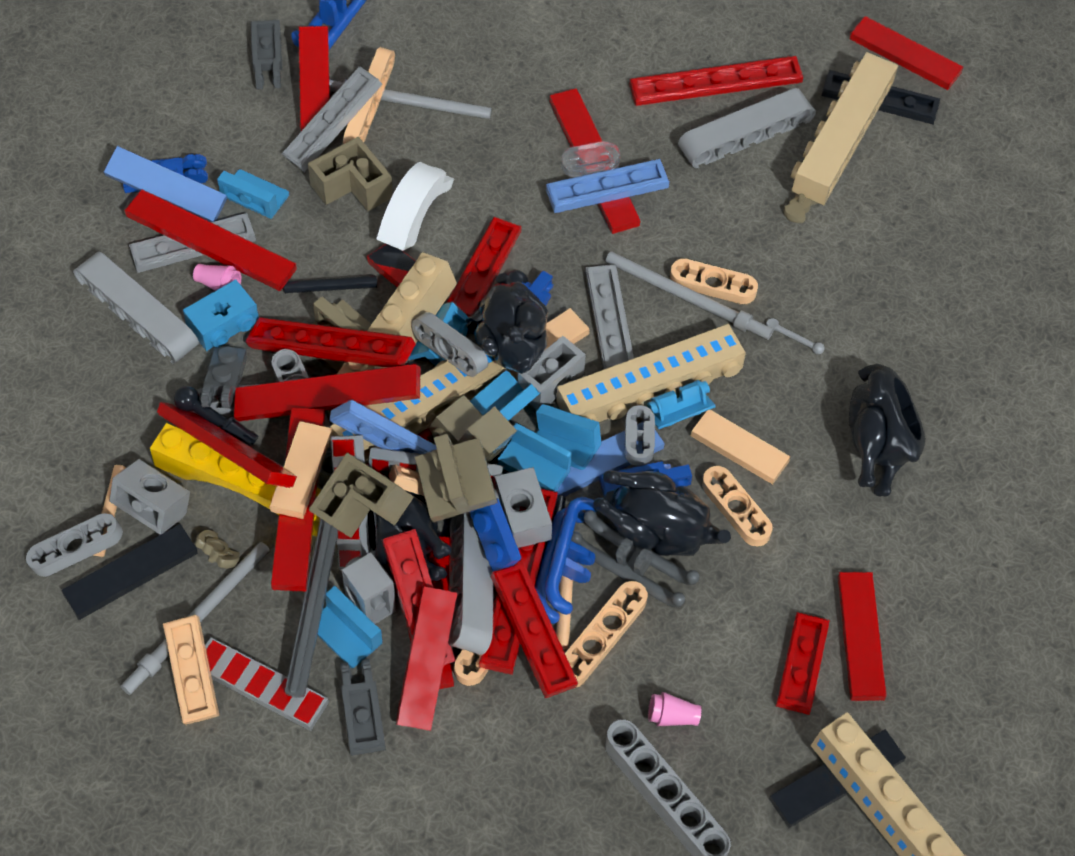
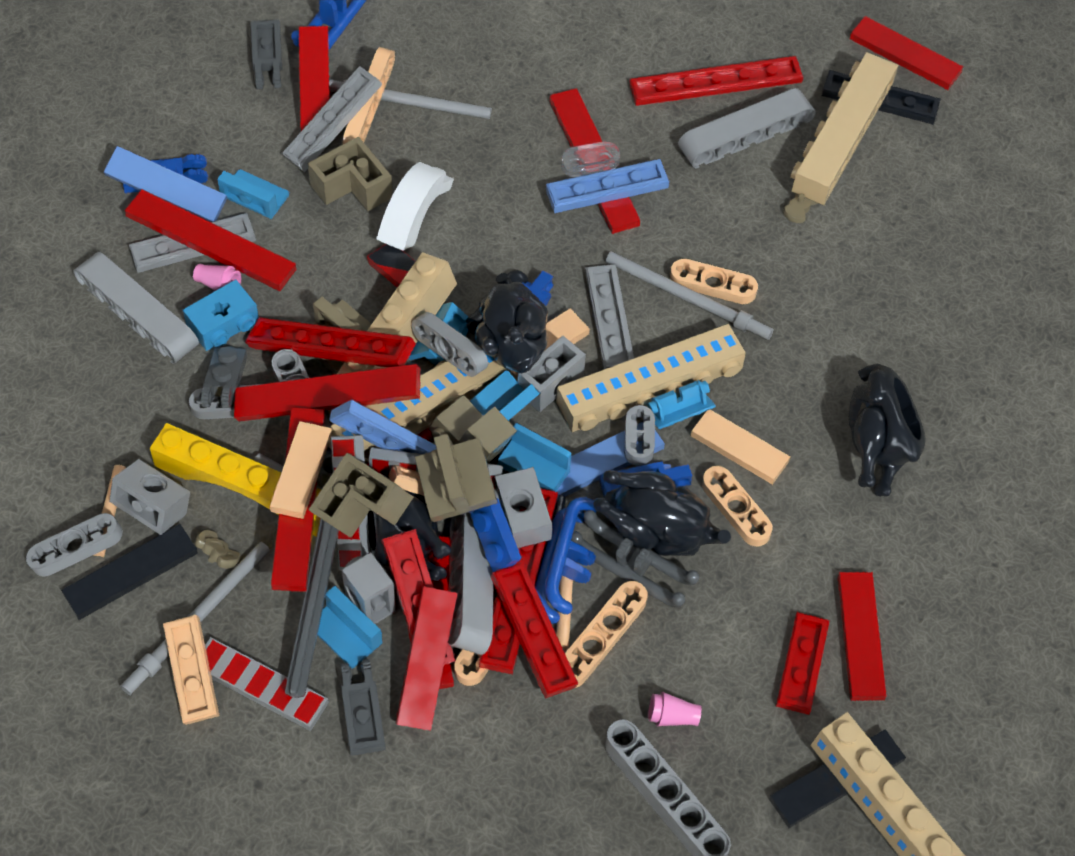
(188, 399): black pin -> none
(227, 446): red tile -> none
(330, 284): black bar -> none
(484, 265): red tile -> none
(571, 432): dark azure panel -> none
(818, 348): light grey hinge -> none

